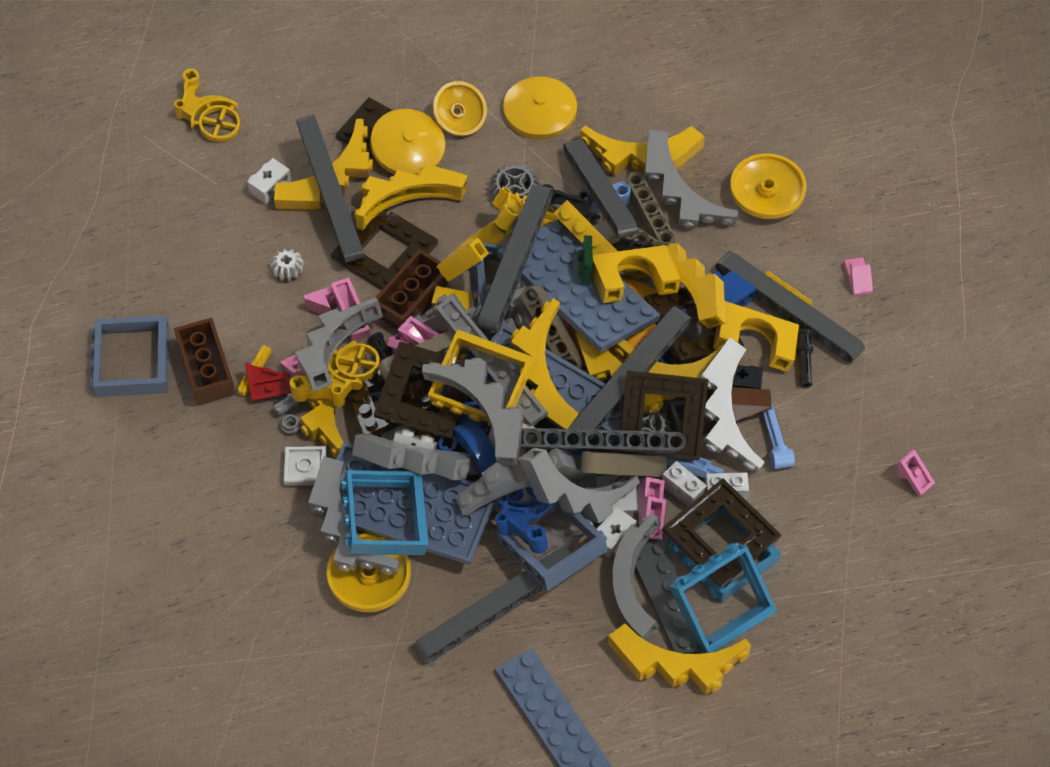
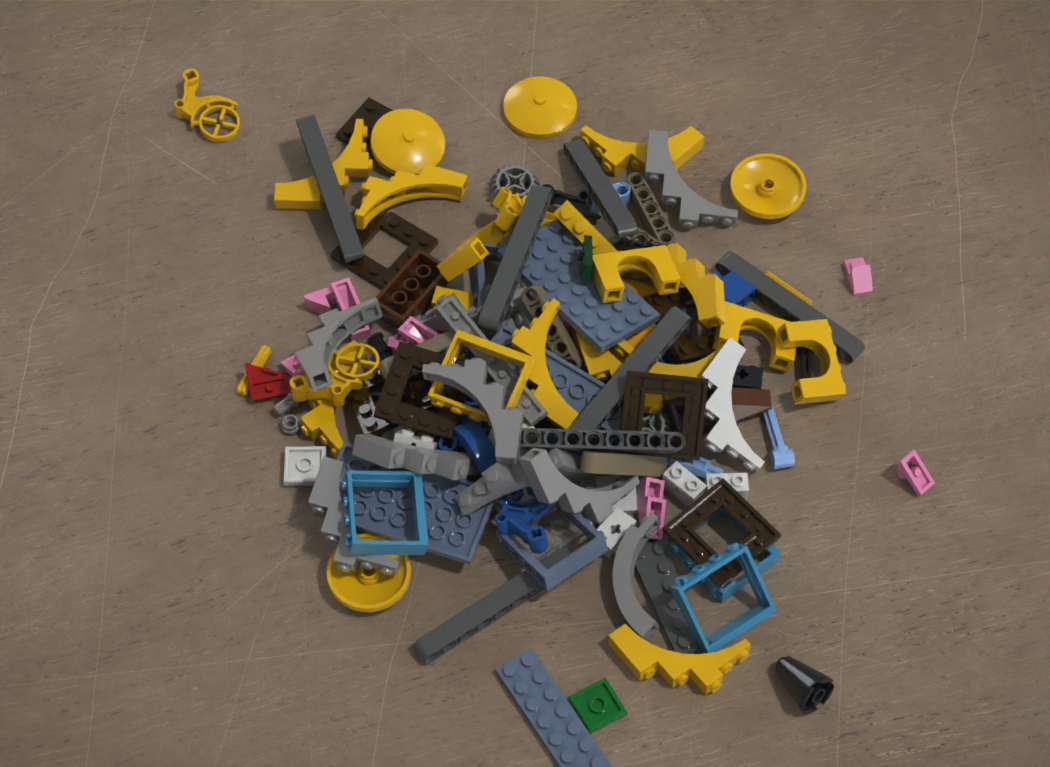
(133, 386): sand blue window -> none
(204, 361): reddish brown brick -> none
(263, 182): white brick -> none
(287, 264): white gear -> none
(467, 101): yellow dish -> none
(597, 705): none -> green tile
(804, 683): none -> black cone
(818, 338): none -> yellow arch

